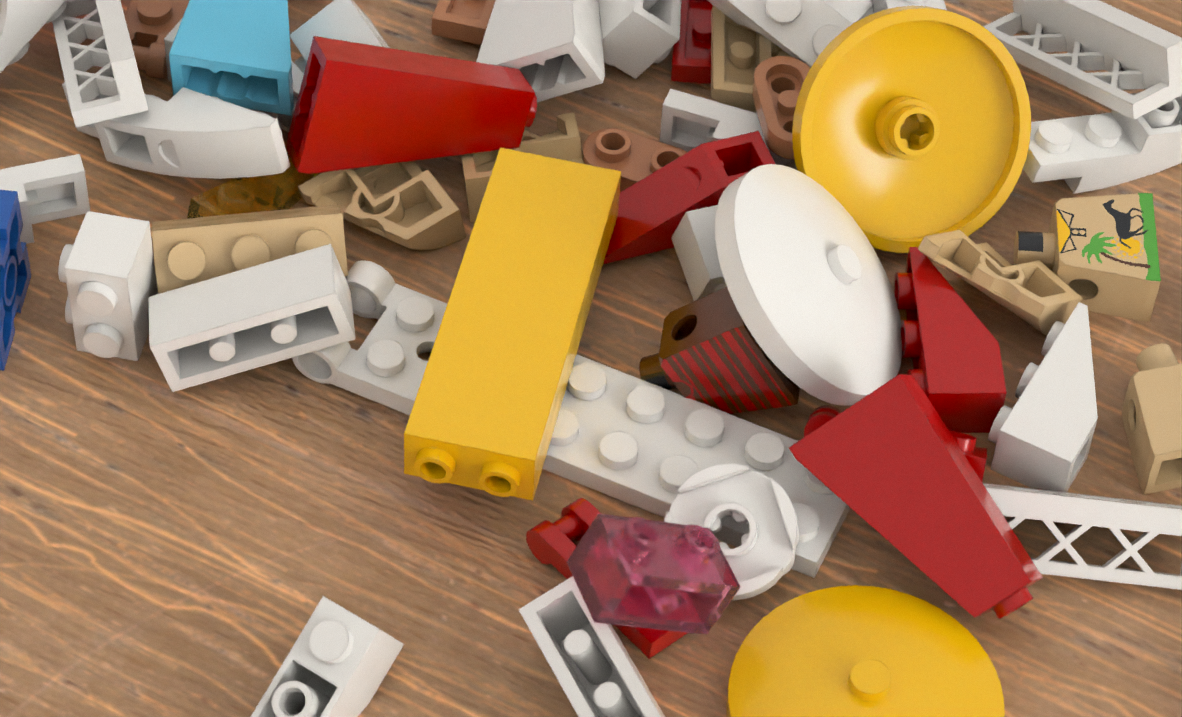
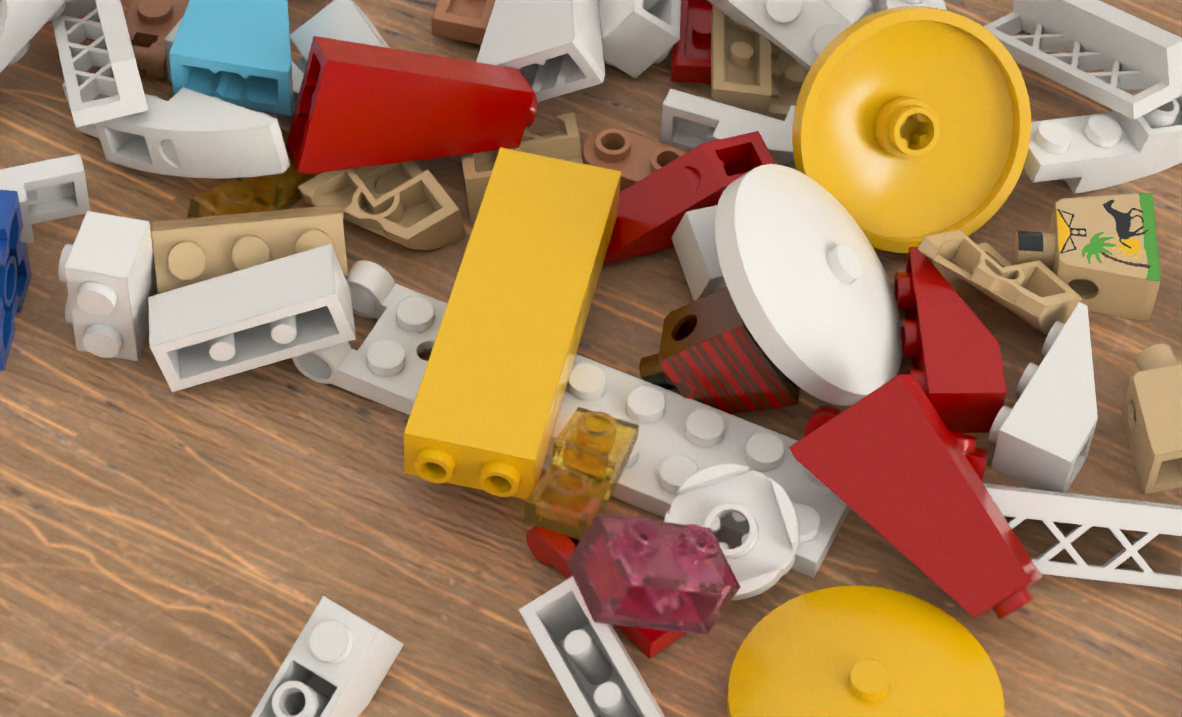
(582, 473): none -> clear yellow slope
(775, 96): nougat plate -> none

